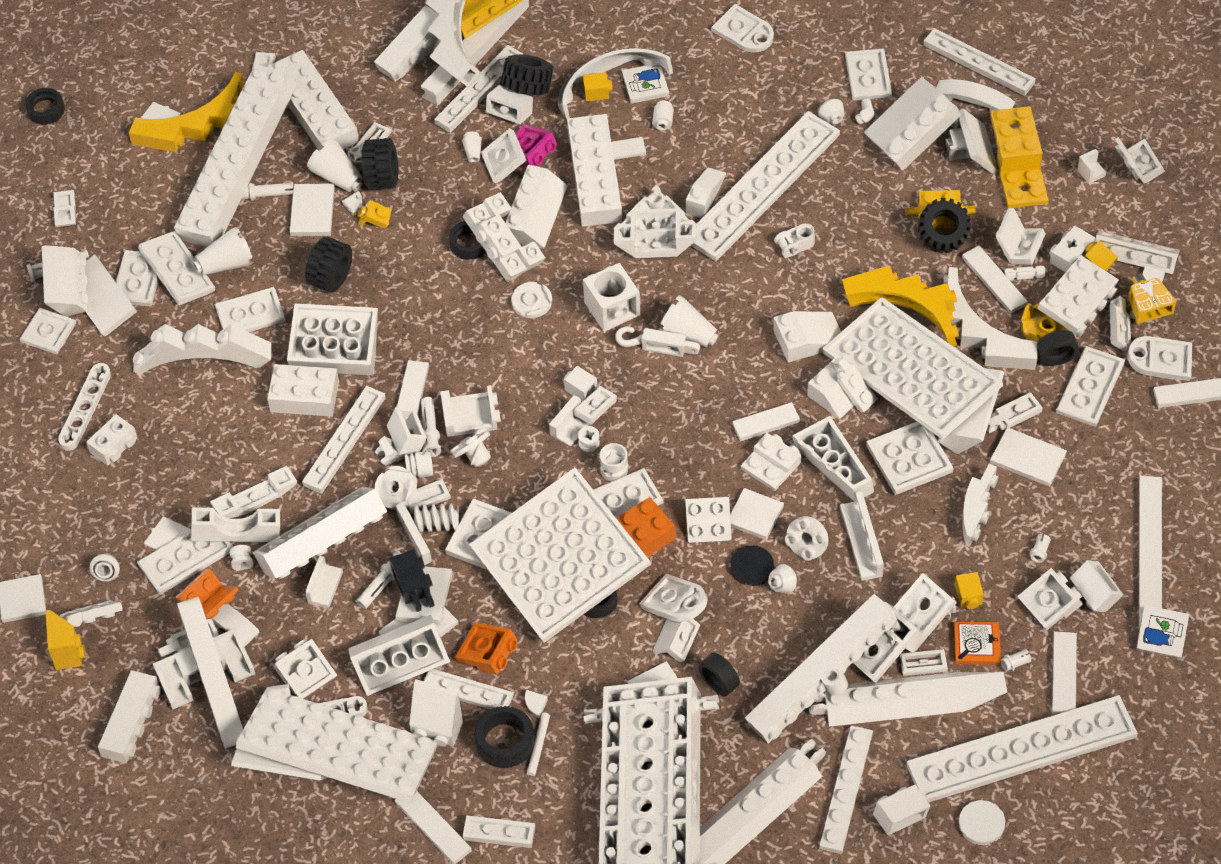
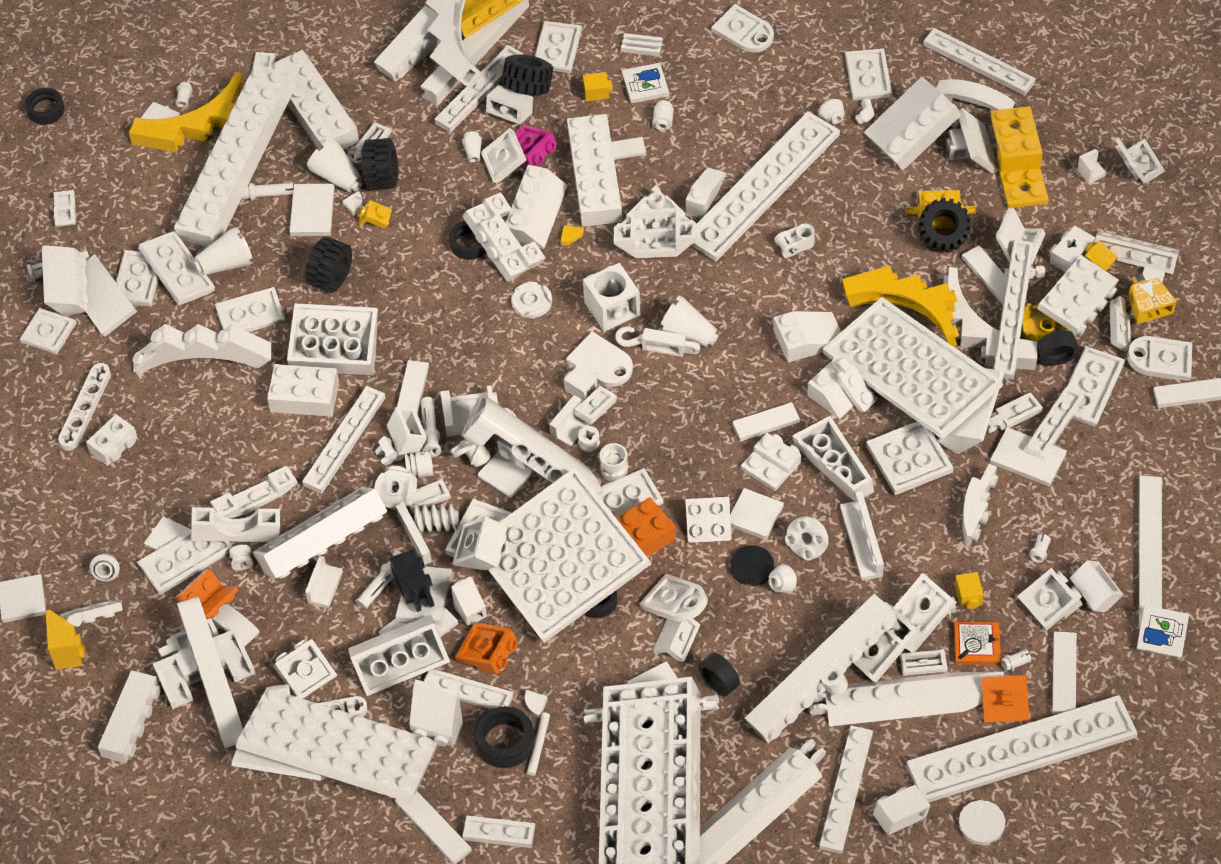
(184, 91): none -> white pin
(468, 601): none -> white slope
(480, 544): none -> white slope
(505, 471): none -> white bracket
(528, 444): none -> white panel
(559, 45): none -> white tile
(571, 234): none -> yellow tile
(601, 360): none -> white tile
(607, 62): white windscreen -> none
(642, 42): none -> white tile
(1005, 698): none -> orange piece
(1013, 308): none -> white tile
(1054, 423): none -> white tile

